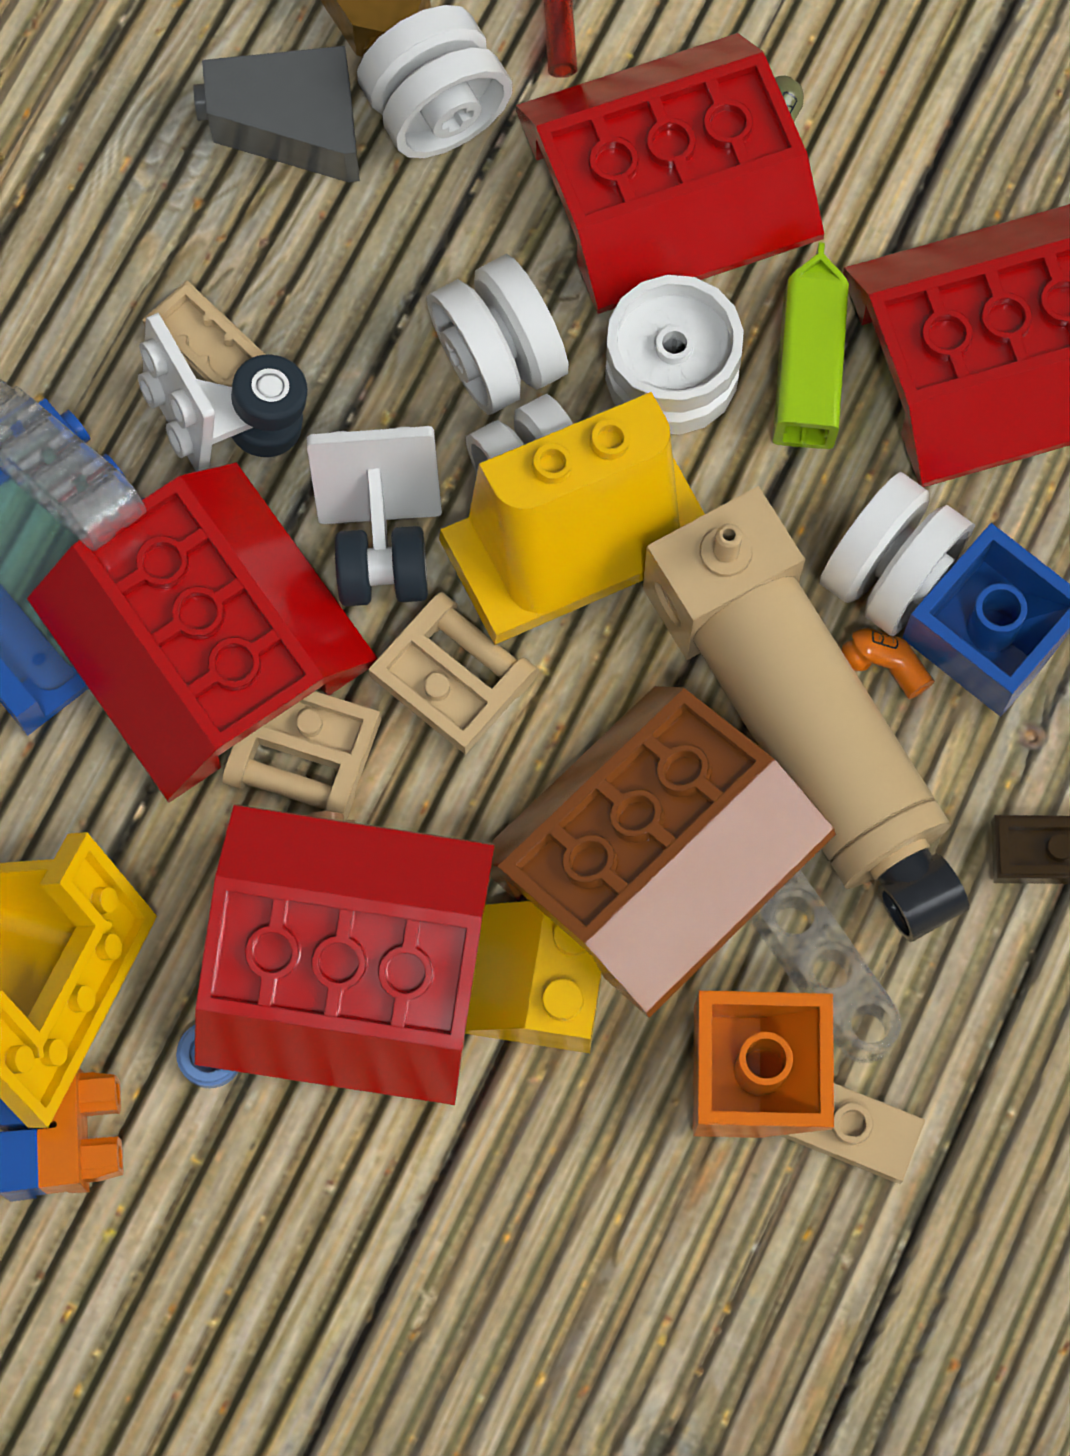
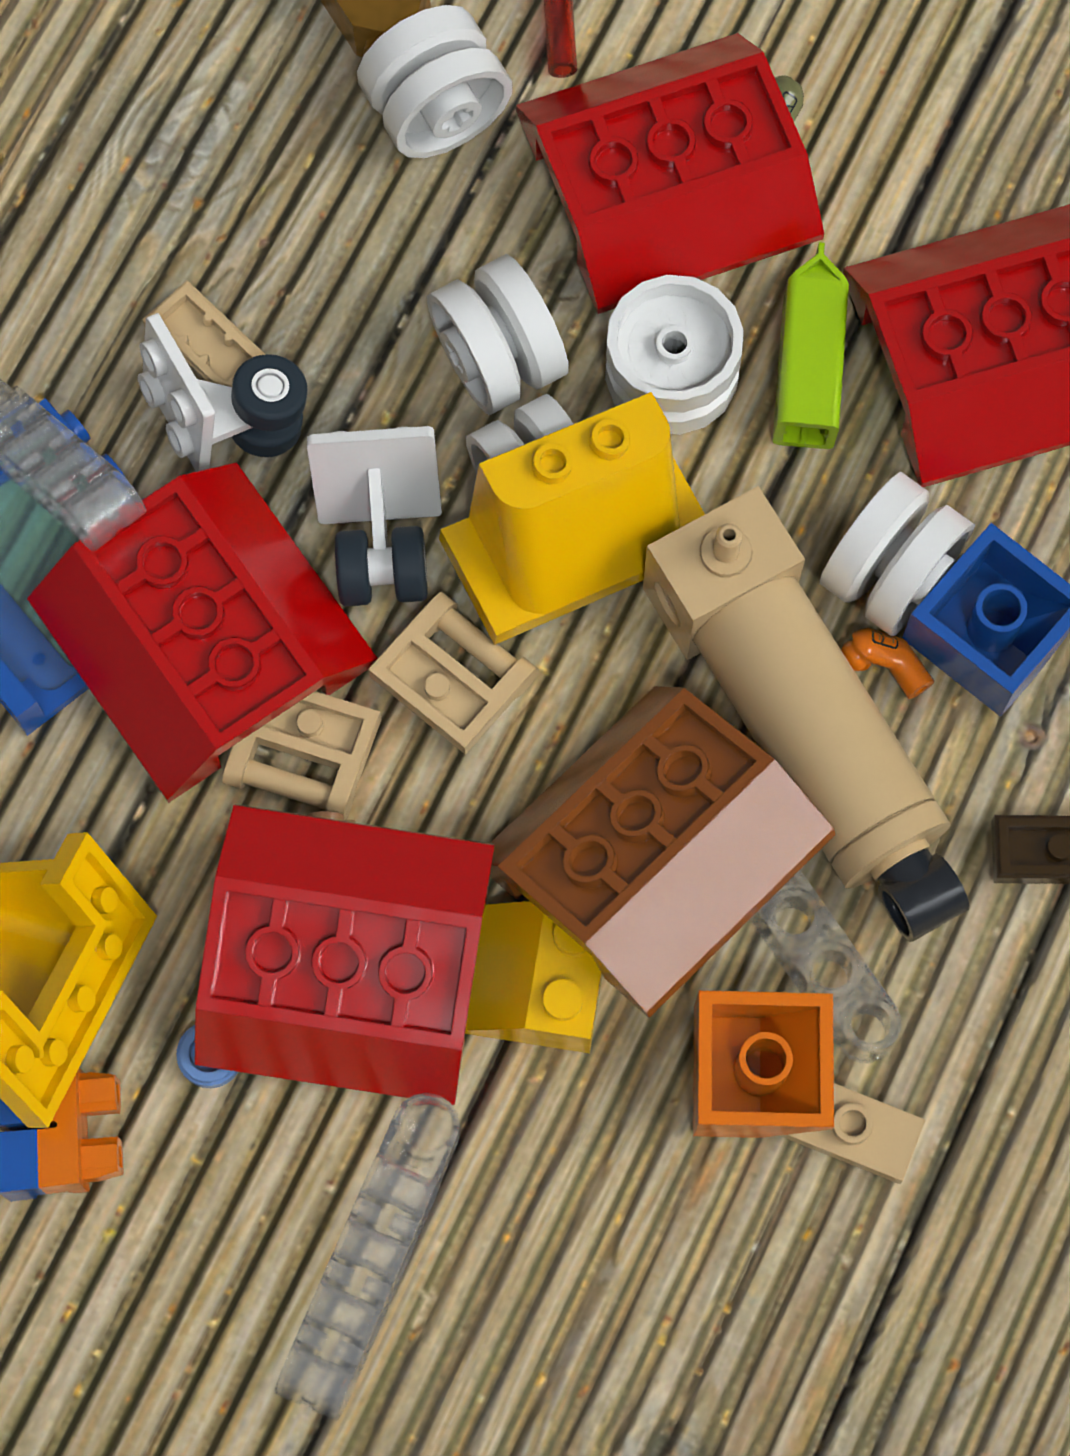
(284, 108): dark grey slope -> none
(370, 1256): none -> clear piece

